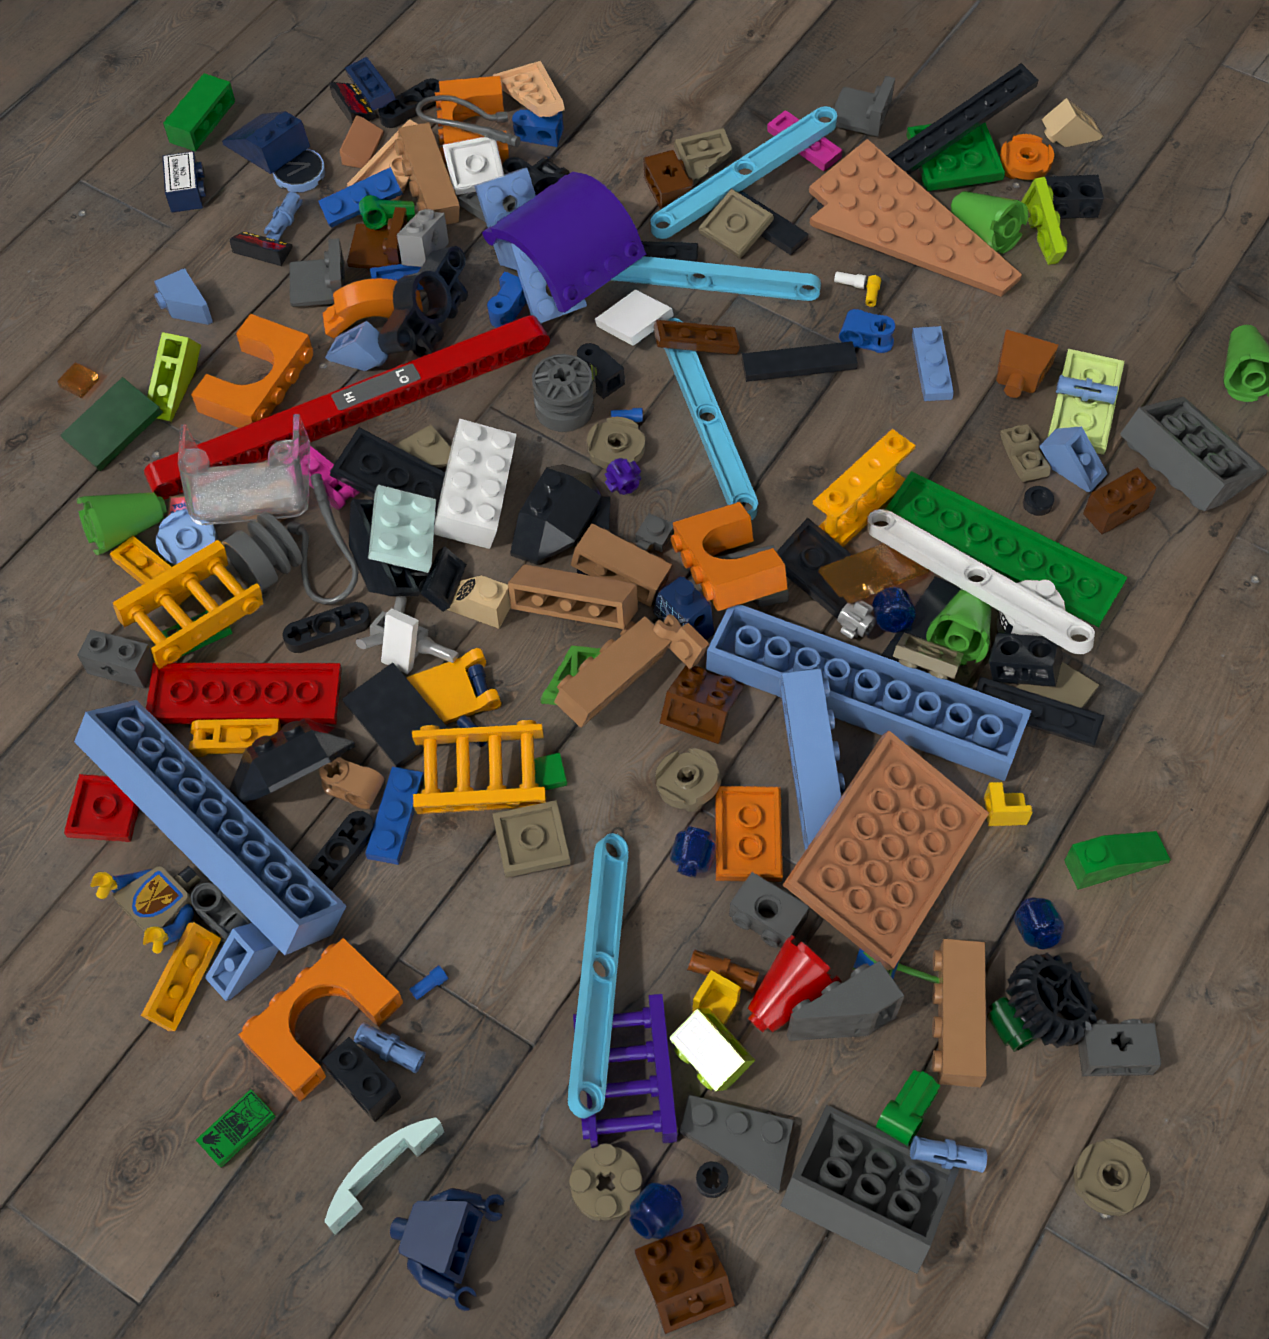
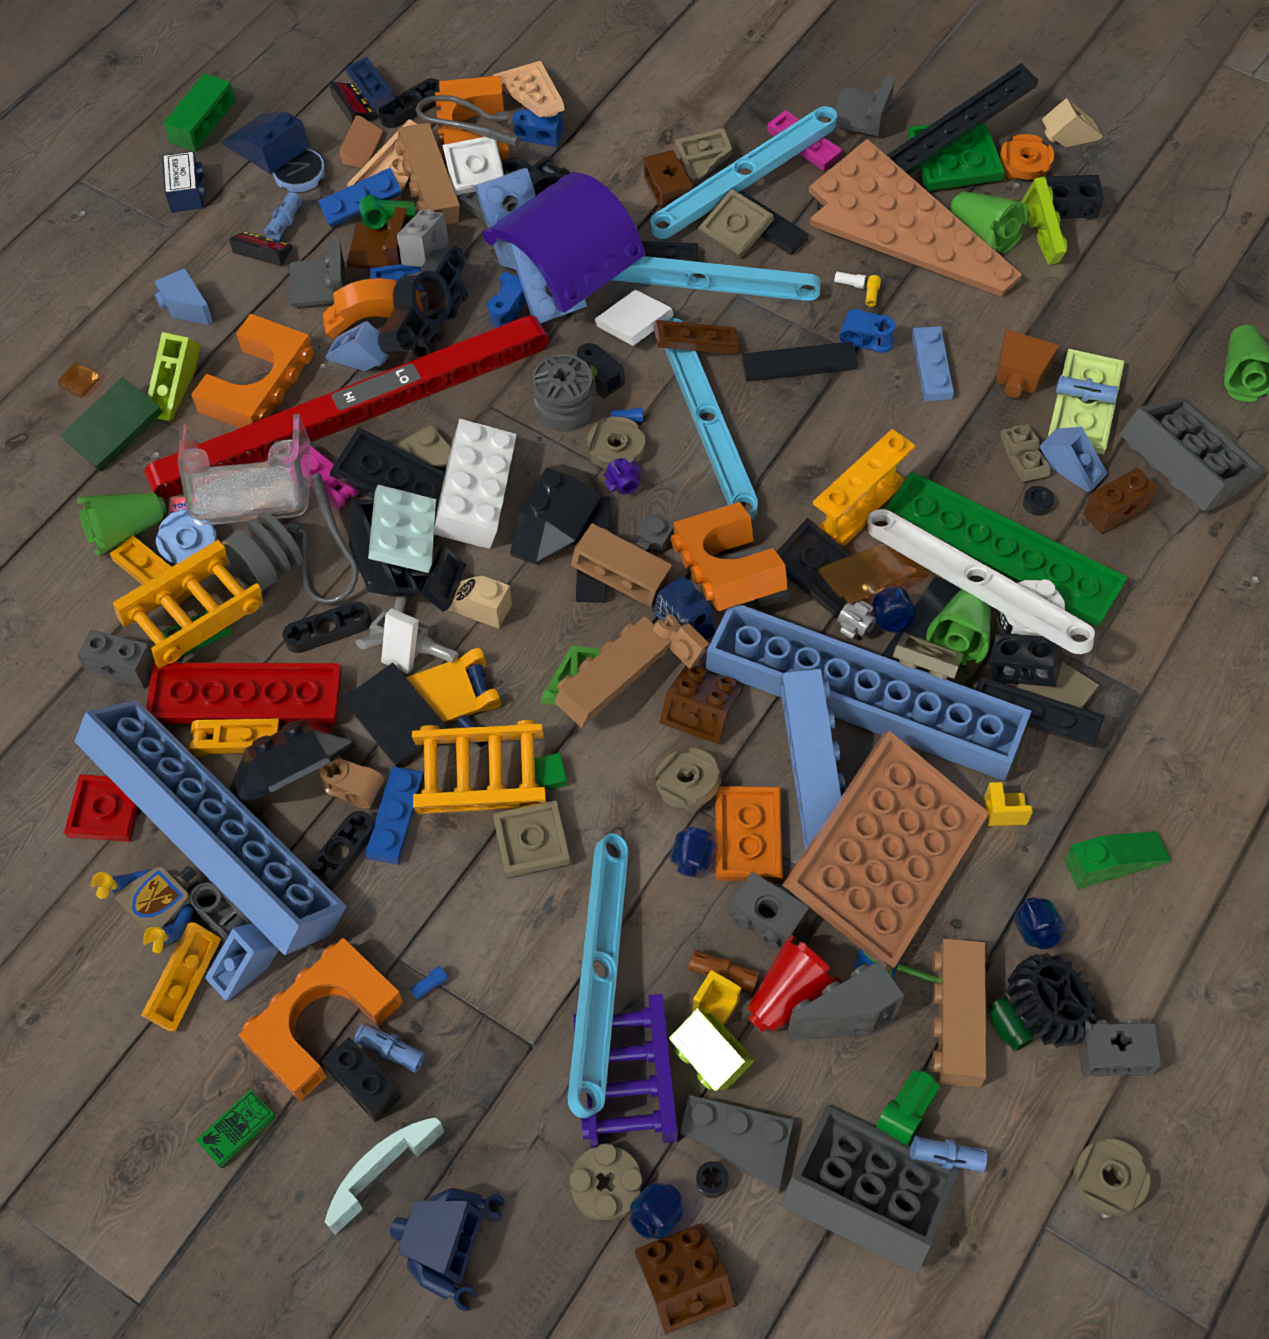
(573, 596): medium nougat brick -> none

